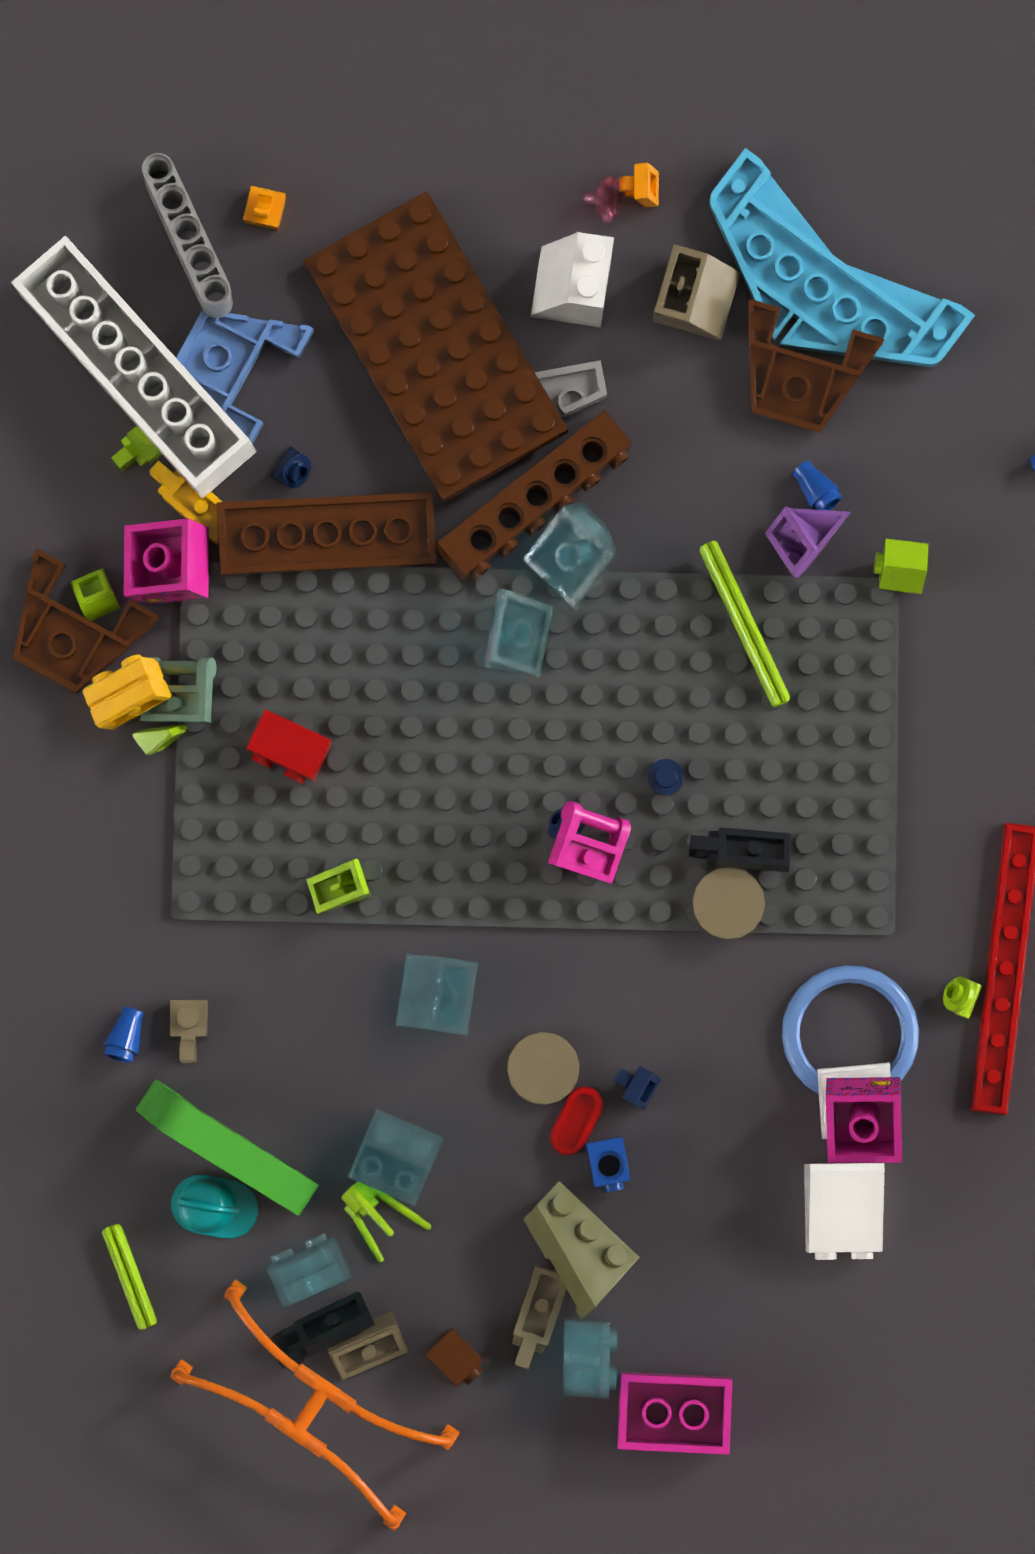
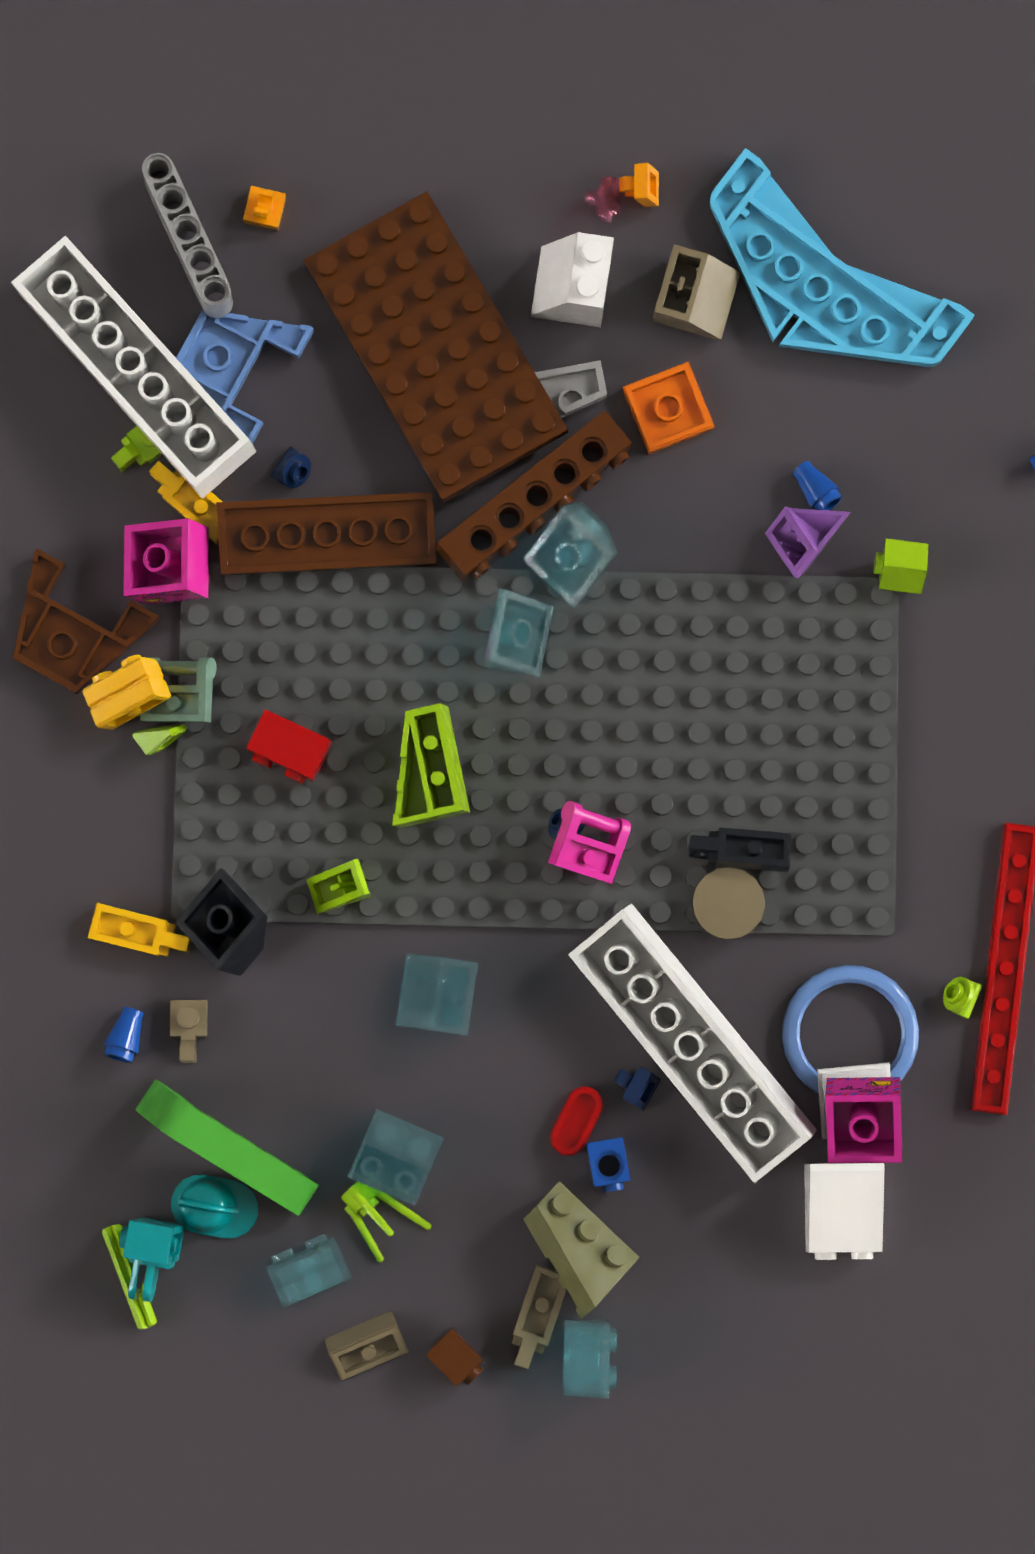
(95, 595): lime slope -> none
(135, 931): none -> yellow hinge
(151, 1245): none -> teal brick
(225, 924): none -> black slope
(323, 1391): orange bar -> none
(324, 1328): black hinge -> none
(430, 769): none -> lime wedge
(543, 1068): dark tan tile -> none
(665, 777): dark blue plate -> none
(668, 408): none -> orange tile
(674, 1413): dark pink brick -> none
(693, 1043): none -> white brick
(744, 623): lime axle -> none
(796, 385): reddish brown wing -> none

